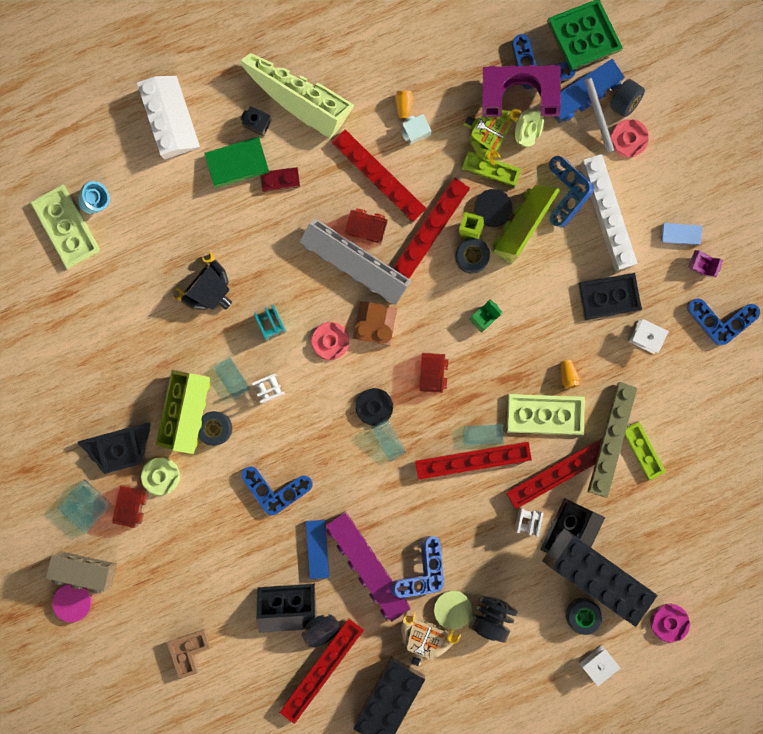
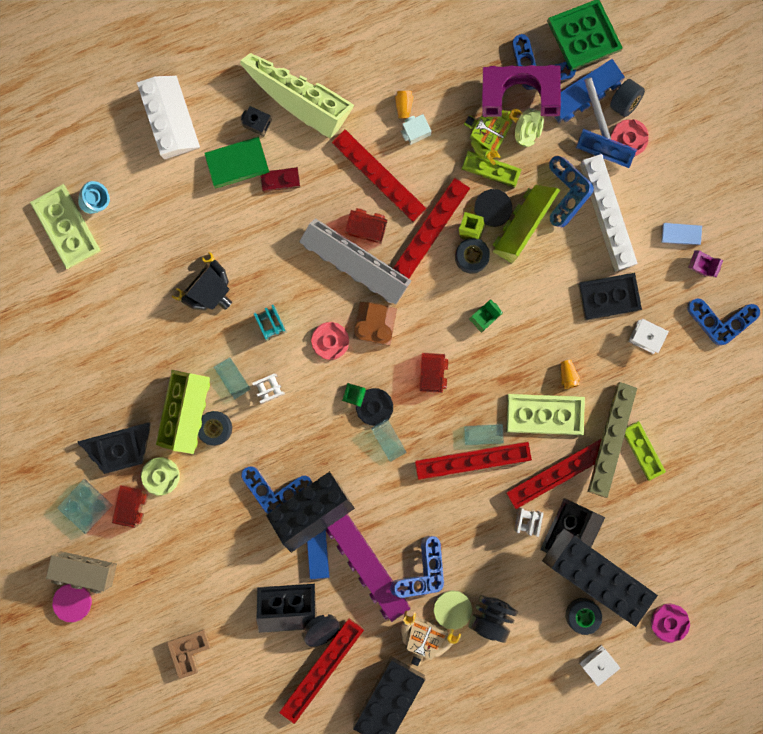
(310, 512): none -> black brick
(354, 394): none -> green tile
(610, 149): none -> blue tile

